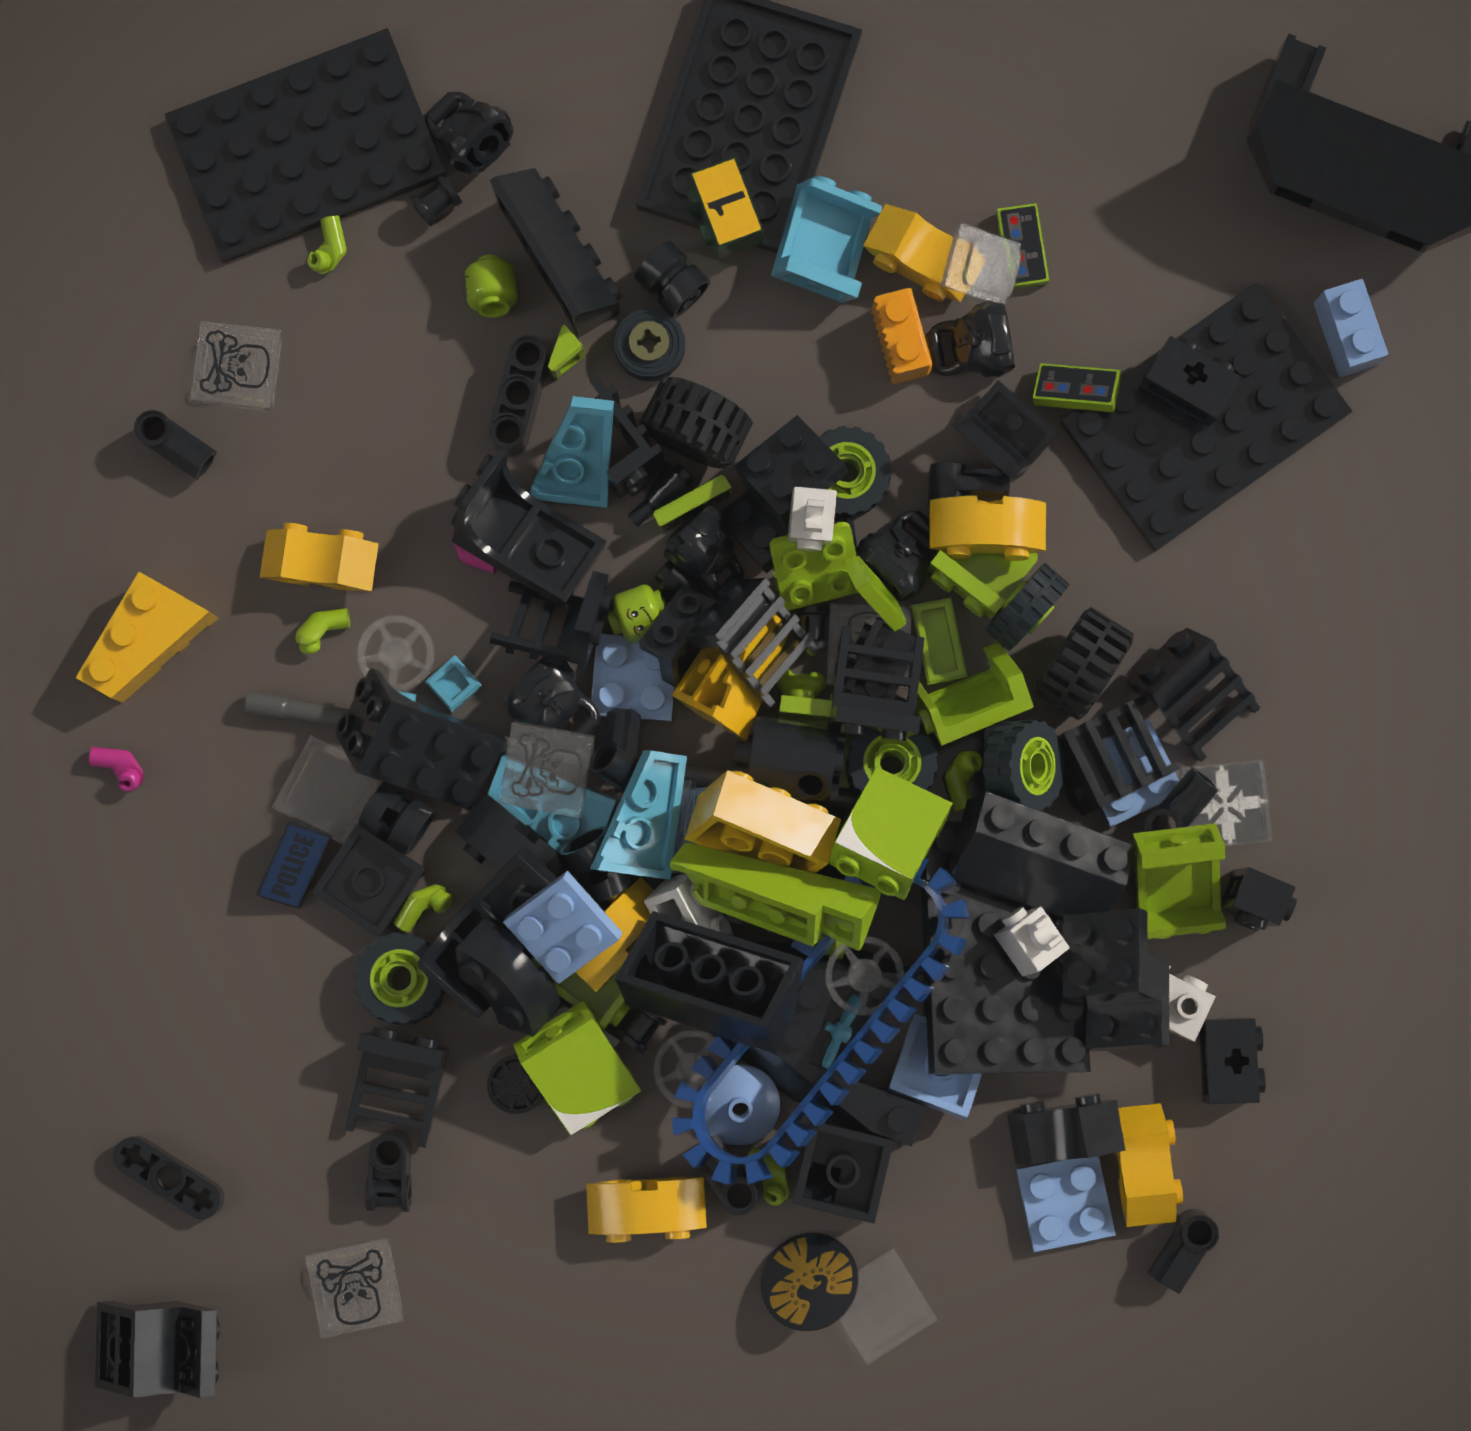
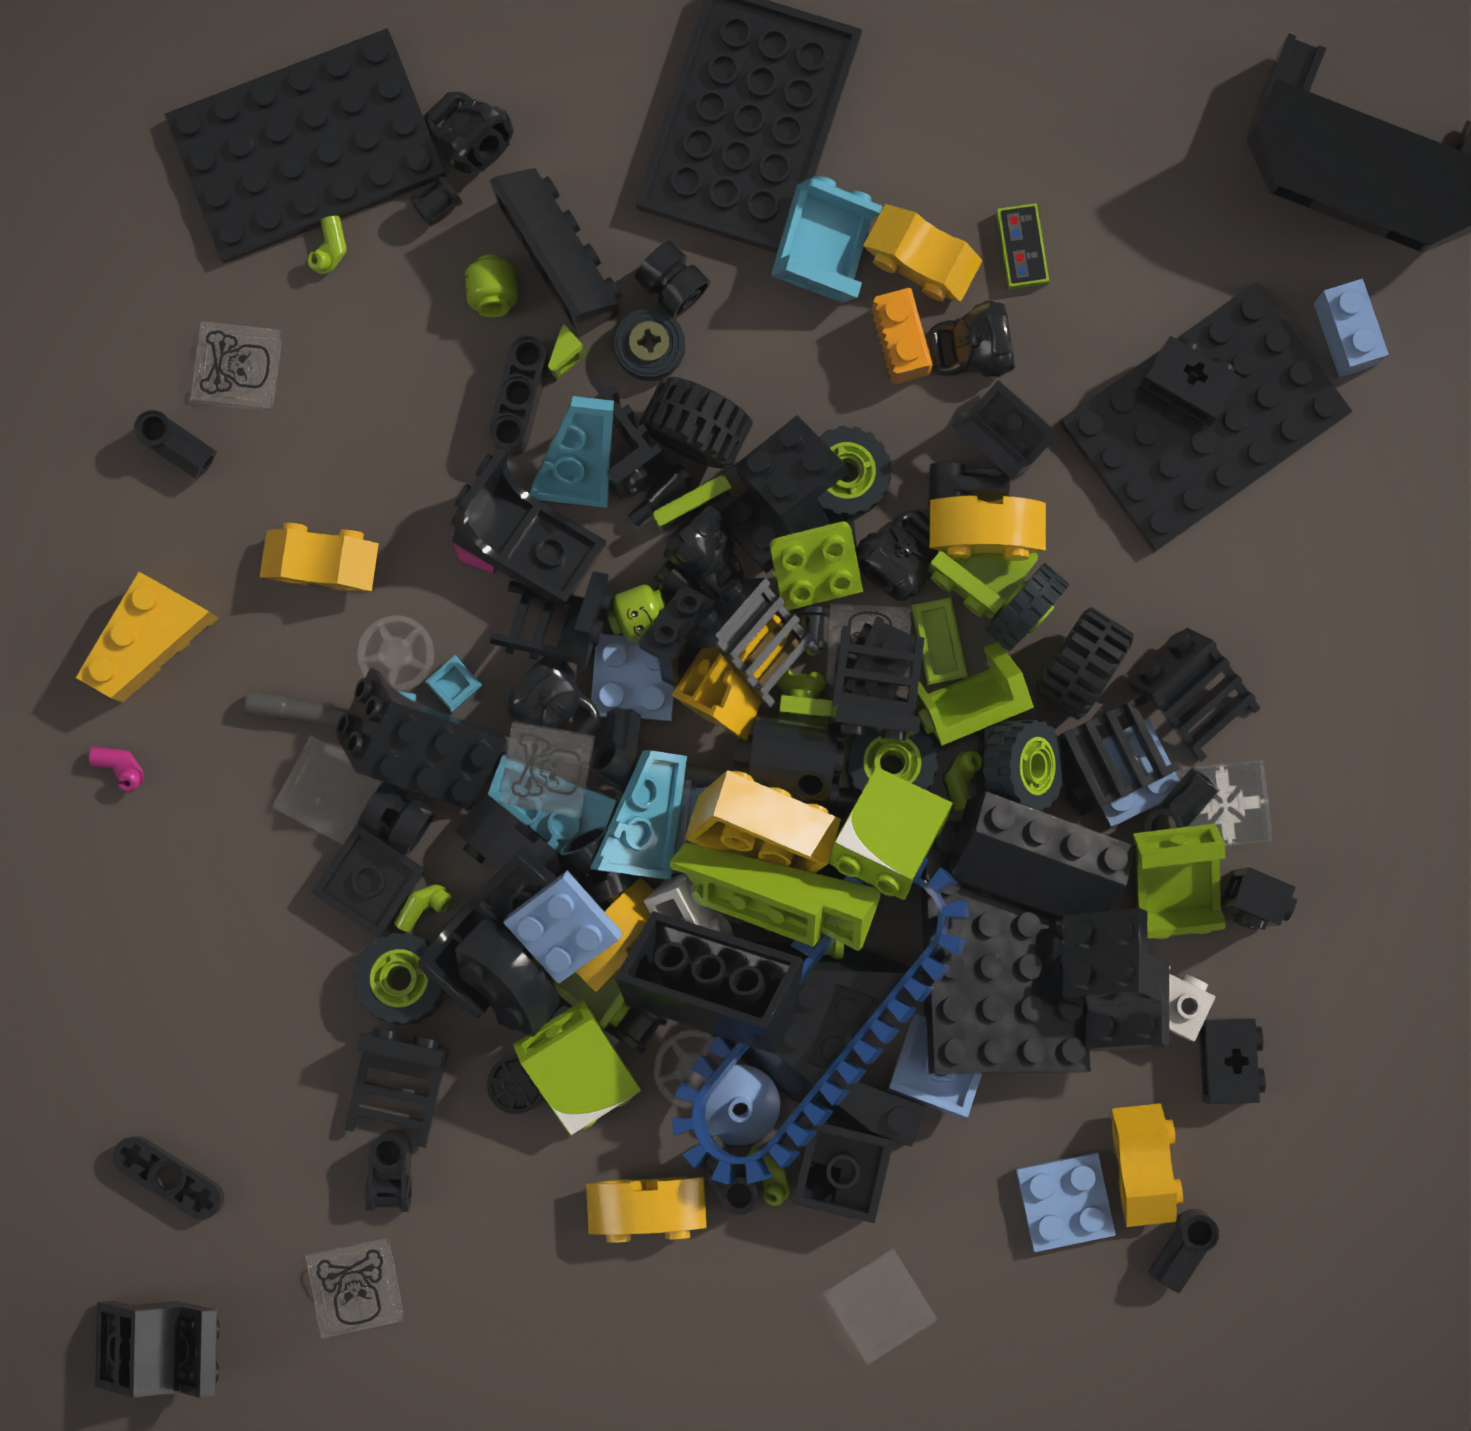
(294, 863): slope -> none
(317, 624): lime arm -> none
(725, 207): yellow brick -> none
(809, 1282): shield -> none
(812, 518): white brick -> none
(839, 1031): medium azure piece -> none
(862, 975): clear wheel -> none
(875, 592): lime tile -> none
(981, 264): clear piece -> none
(1030, 940): white brick -> none
(1066, 1131): black brick -> none
(1077, 387): tile -> none

